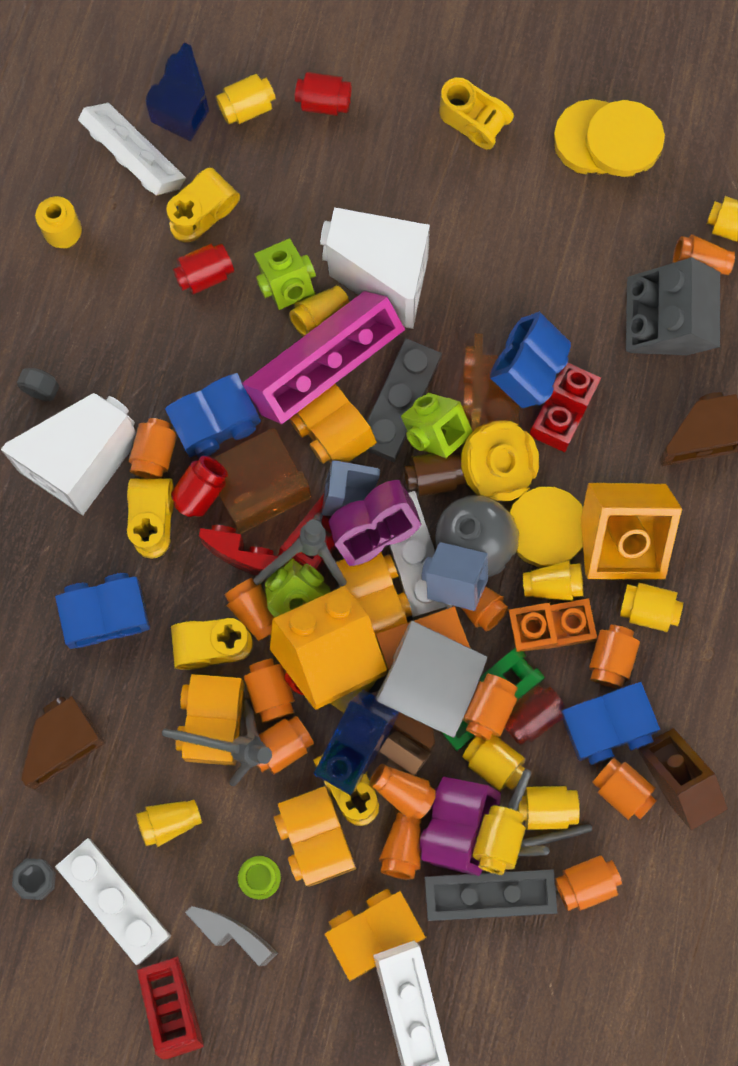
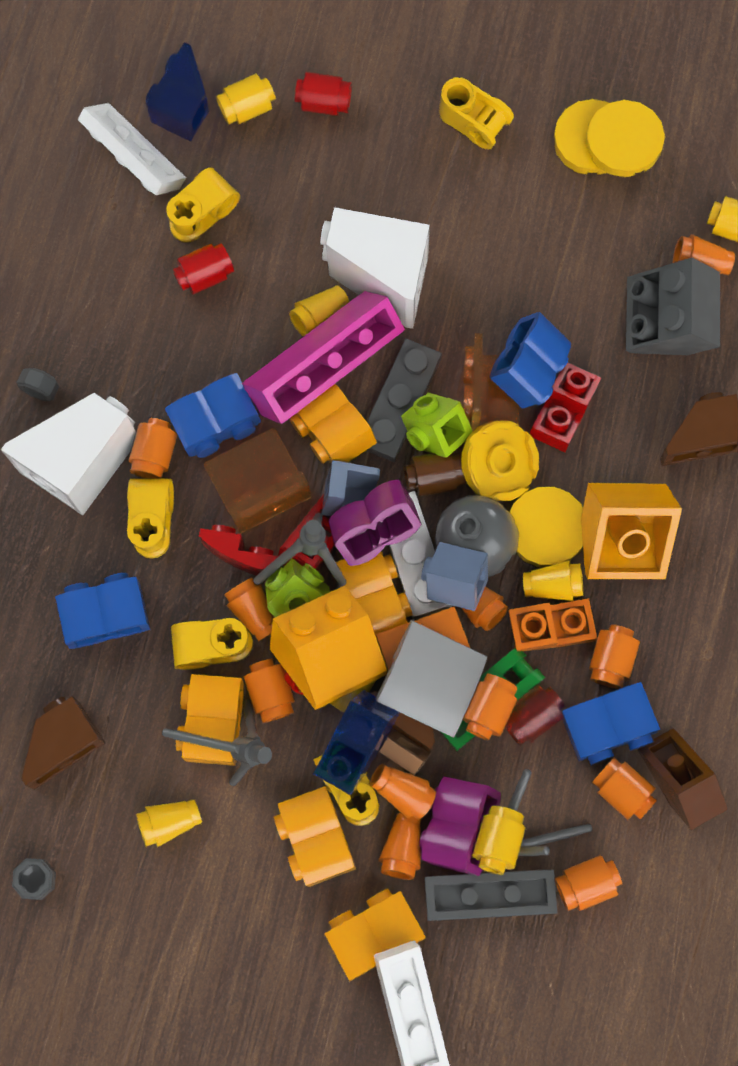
(58, 222): yellow brick -> none
(113, 901): white plate -> none
(182, 1044): red slope -> none
(199, 487): red brick -> none
(222, 929): light grey slope -> none
(259, 877): lime plate -> none
(284, 274): lime brick -> none
(287, 742): orange brick -> none
(495, 762): yellow brick -> none
(549, 807): yellow brick -> none
(651, 607): yellow brick -> none

